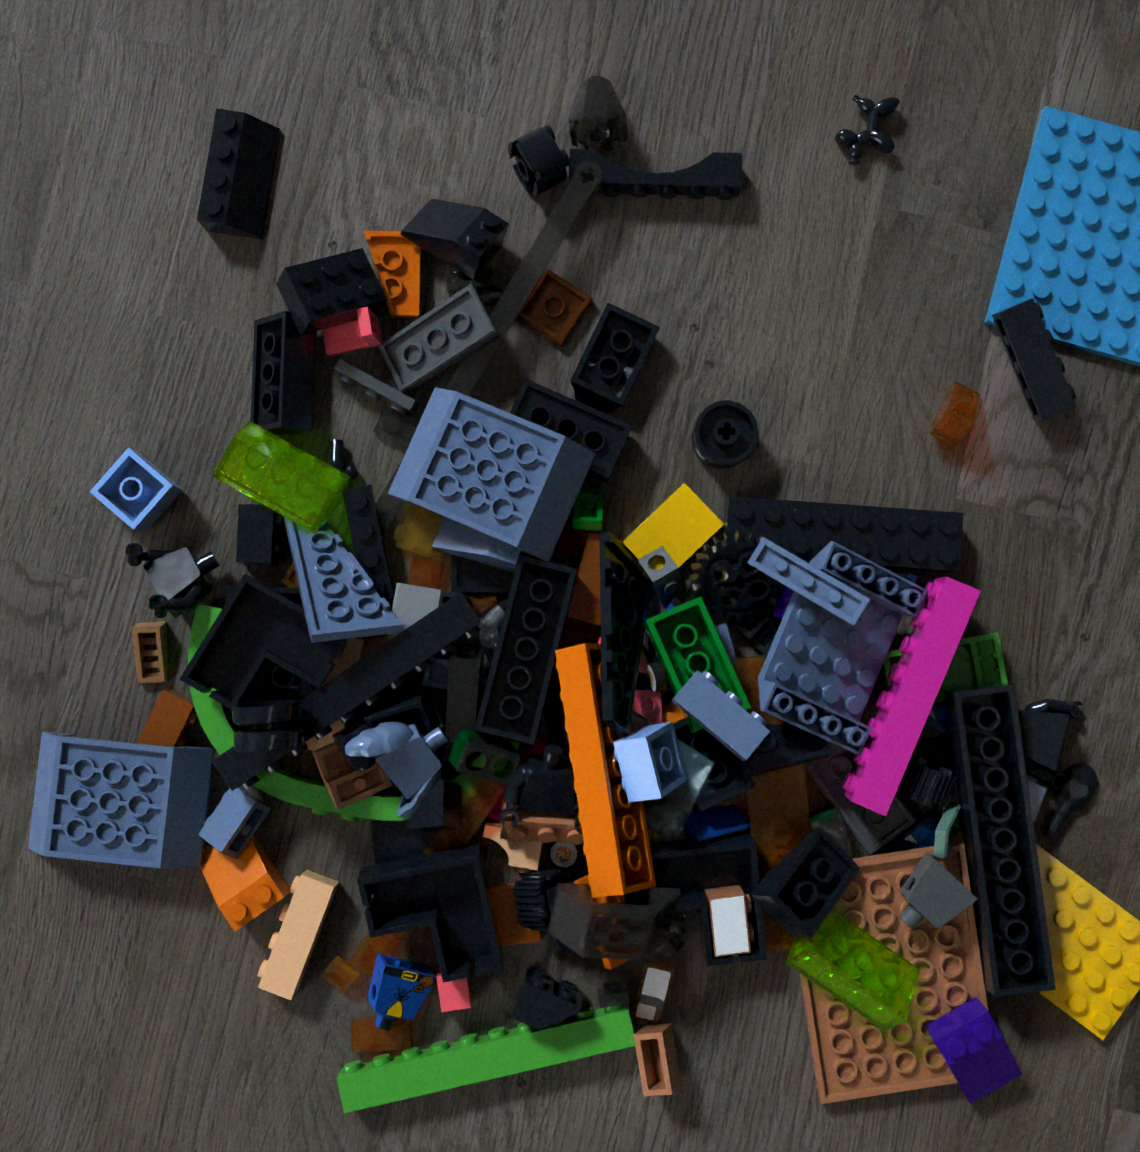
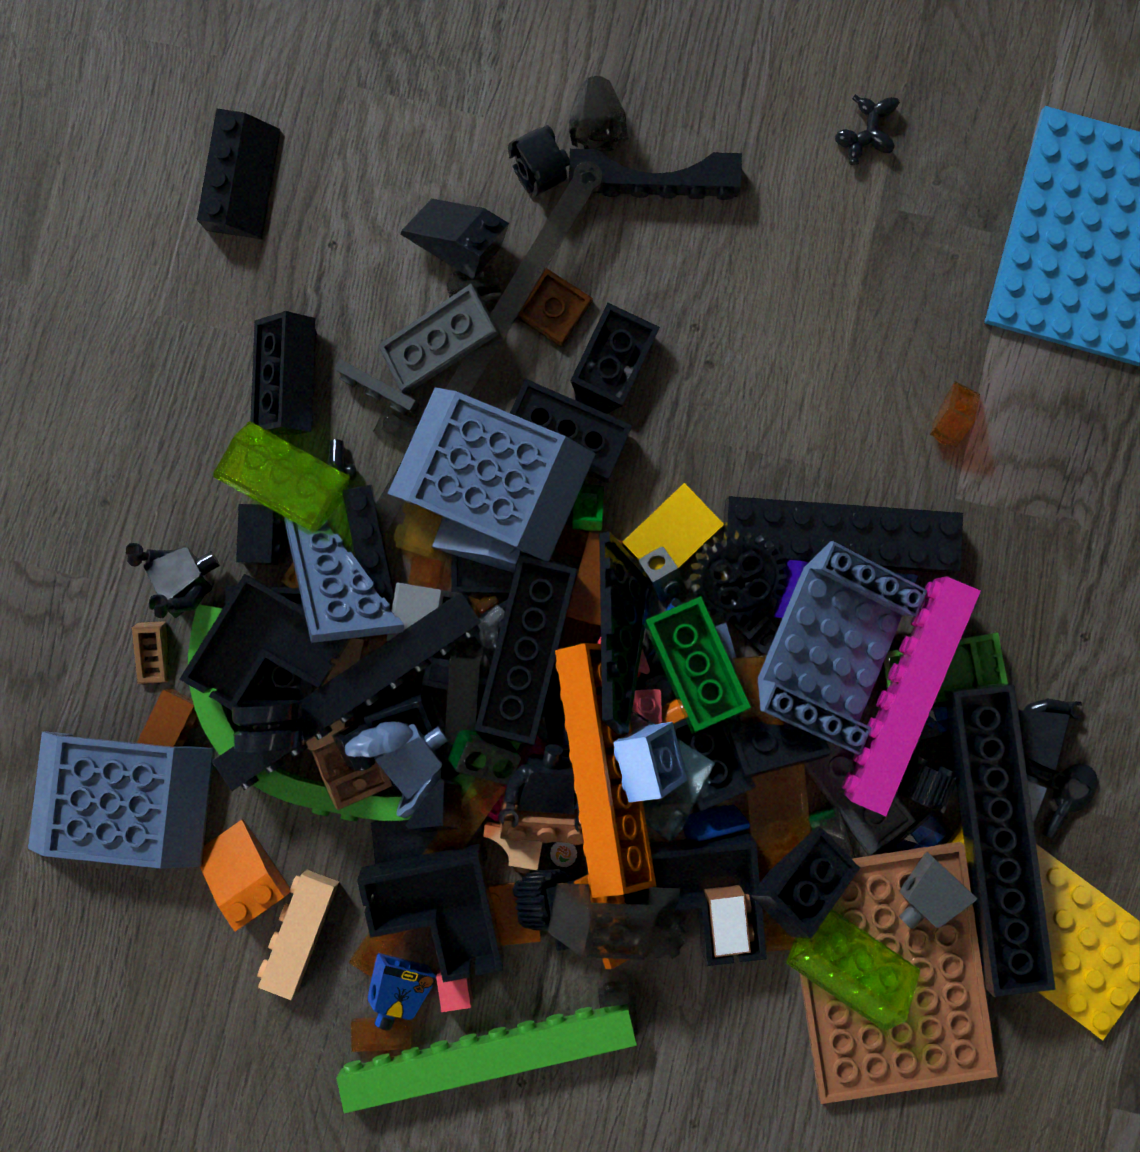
(136, 490): light blue brick -> none
(234, 821): sand blue brick -> none
(330, 290): black brick -> none
(341, 974): clear orange plate -> none
(353, 335): coral bracket -> none
(398, 271): orange wing -> none
(544, 1000): black slope -> none
(652, 992): slope -> none
(656, 676): clear smoke tile -> none
(657, 1060): nougat brick -> none
(721, 714): sand blue brick -> none
(734, 421): black wheel -> none
(809, 581): sand blue plate -> none
(947, 830): sand green tile -> none
(974, 1049): dark purple slope -> none
(1034, 360): black brick -> none

